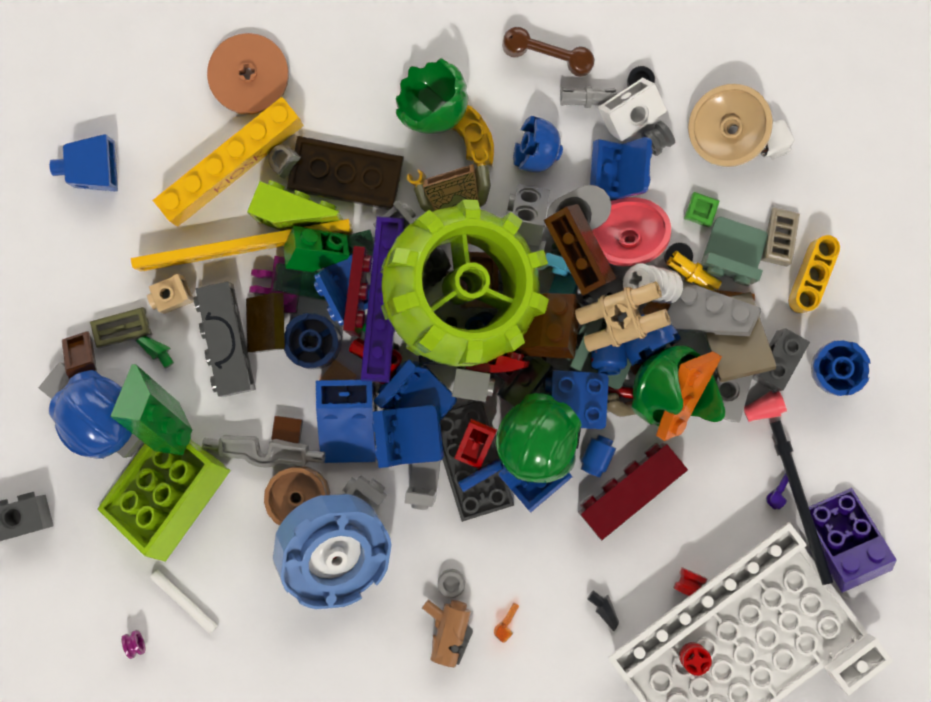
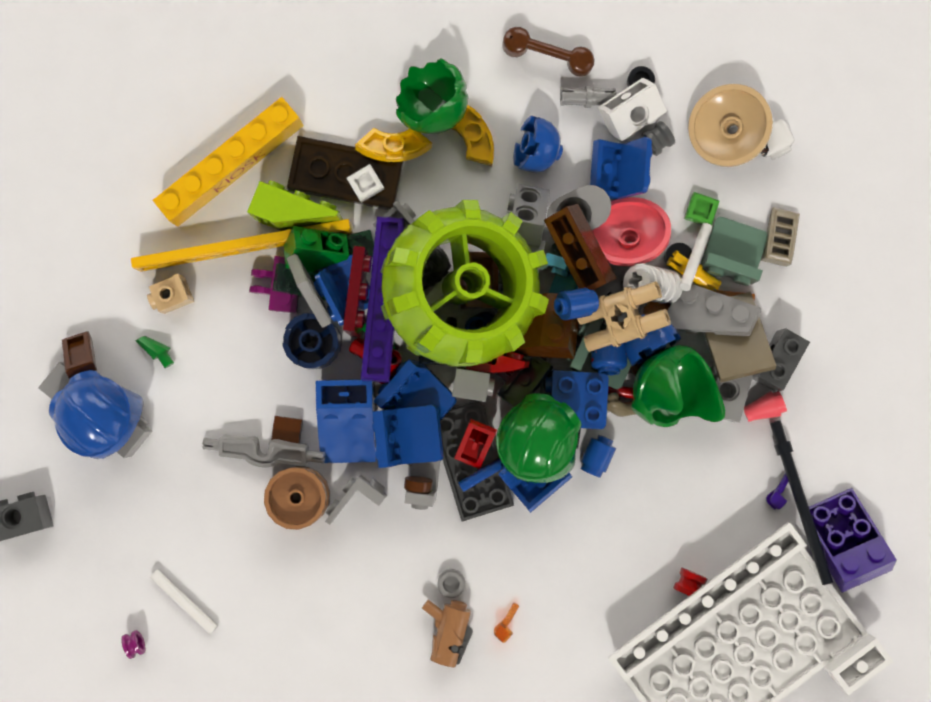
(88, 164): blue torso -> none
(122, 338): olive tile -> none
(152, 414): green slope -> none
(162, 497): lime slope -> none
(224, 339): dark grey brick -> none
(233, 59): nougat piece -> none
(265, 323): dark brown tile -> none
(282, 159): light grey tile -> none
(308, 290): none -> light grey tile
(331, 551): medium blue piece -> none
(338, 372): clear orange tile -> none
(365, 183): none -> white tile
(394, 146): none -> yellow tile
(418, 484): none -> reddish brown tile
(453, 186): torso -> none
(576, 303): none -> blue brick
(604, 609): black bar -> none
(632, 490): dark red brick -> none
(693, 379): orange wing -> none
(695, 257): none -> white bar
(699, 663): red wheel -> none
(824, 267): yellow beam -> none
(840, 368): blue cylinder -> none

